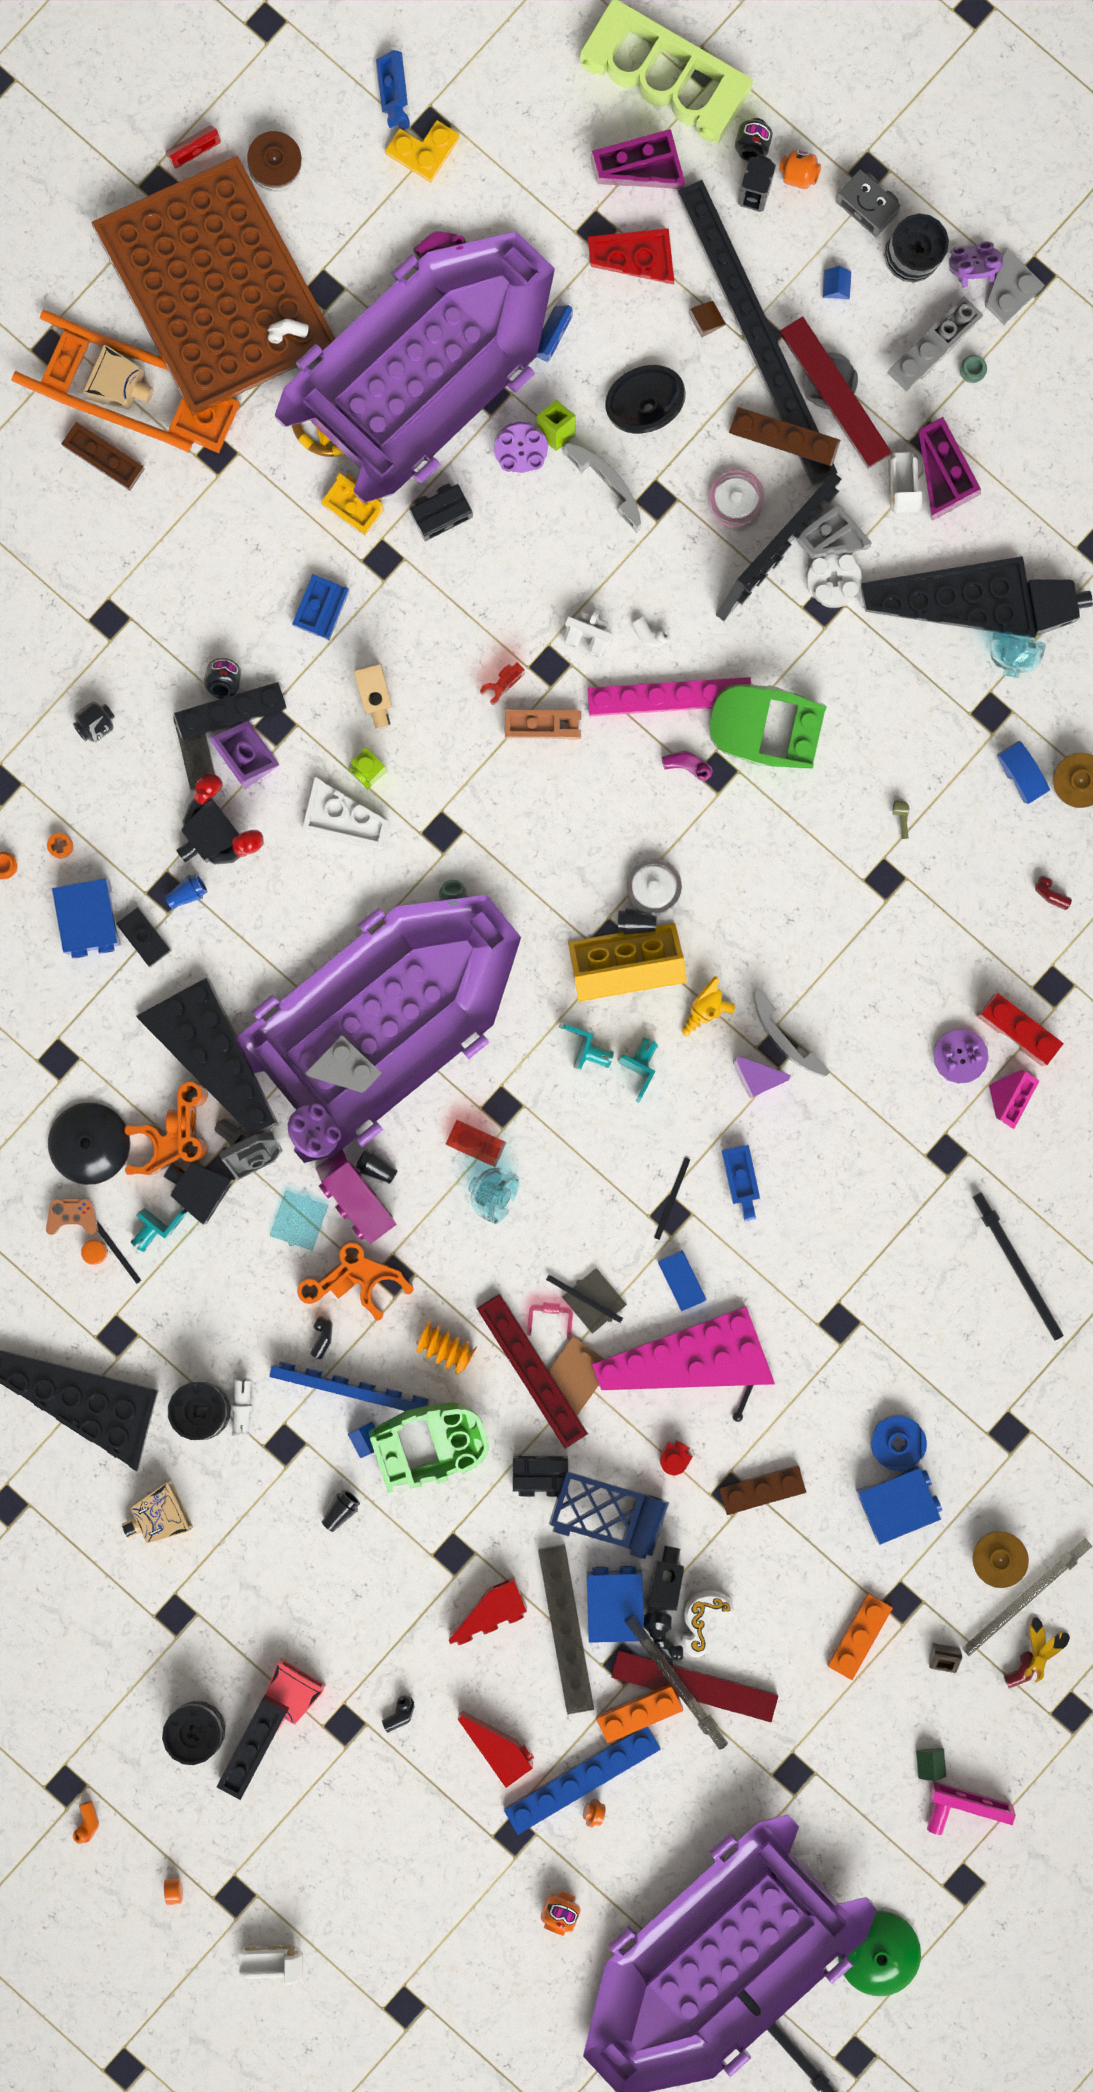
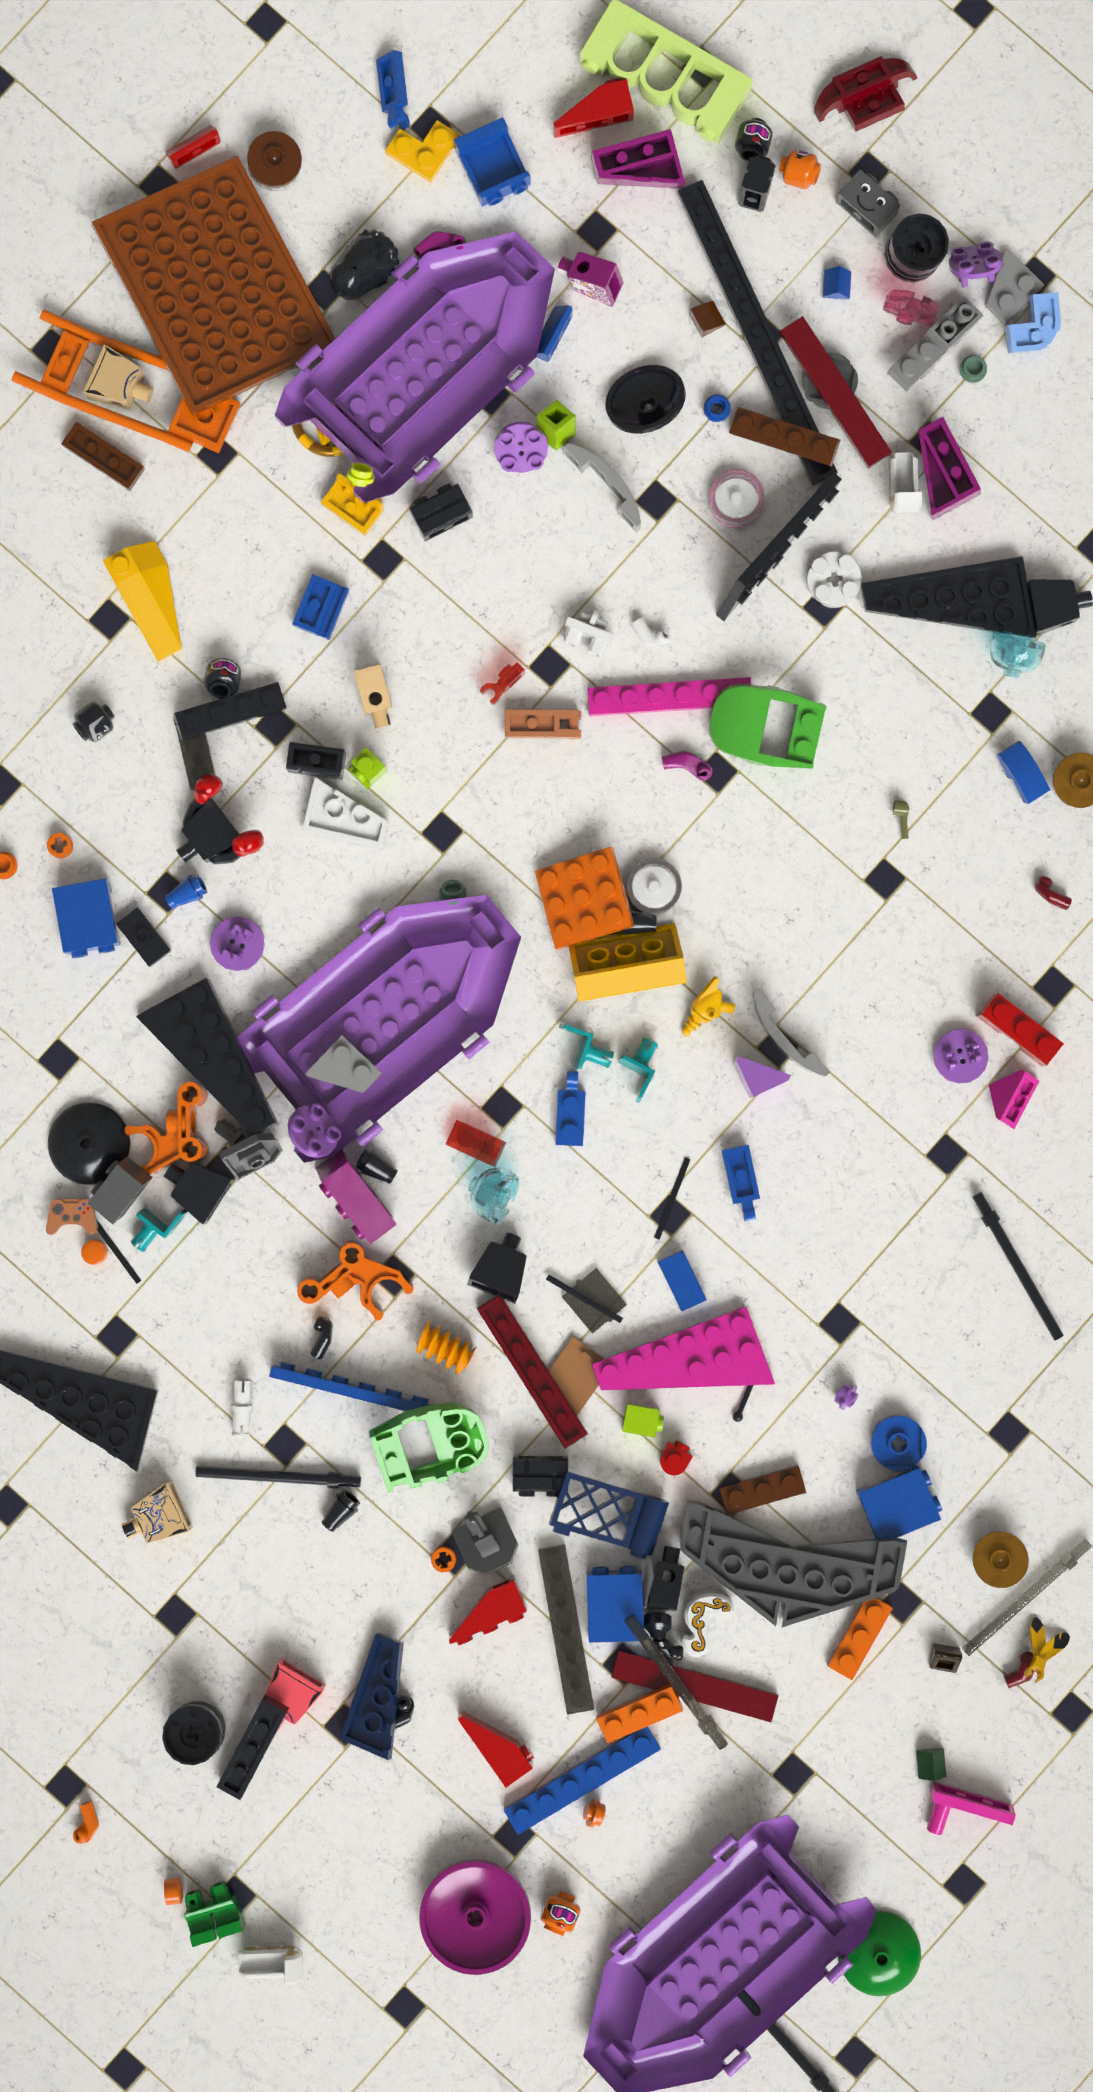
(119, 1190): none -> dark grey brick
(146, 588): none -> yellow wedge
(183, 1409): black wheel -> none
(214, 1917): none -> green hips
(243, 932): none -> medium lavender plate
(244, 753): medium lavender slope -> none
(284, 327): white arm -> none
(299, 1220): clear light blue piece -> none
(316, 761): none -> black brick
(332, 1479): none -> black bar
(360, 474): none -> neon yellow plate
(361, 1440): blue slope -> none
(373, 260): none -> black piece
(374, 1705): none -> dark blue wing
(436, 1554): none -> orange bush
(475, 1917): none -> magenta dish
(486, 1541): none -> dark grey piece
(492, 163): none -> blue panel
(500, 1269): none -> black torso
(550, 1308): clear pink piece -> none
(570, 1113): none -> blue plate
(584, 898): none -> orange plate
(593, 277): none -> magenta torso
(601, 108): none -> red slope
(635, 254): red wing -> none
(642, 1420): none -> lime brick
(647, 1582): none -> white sticker
(717, 400): none -> blue plate
(804, 1577): none -> dark grey wing
(833, 535): light grey wing -> none
(846, 1396): none -> medium lavender plate
(866, 92): none -> dark red plate
(911, 309): none -> clear pink plate
(1043, 325): none -> light blue plate

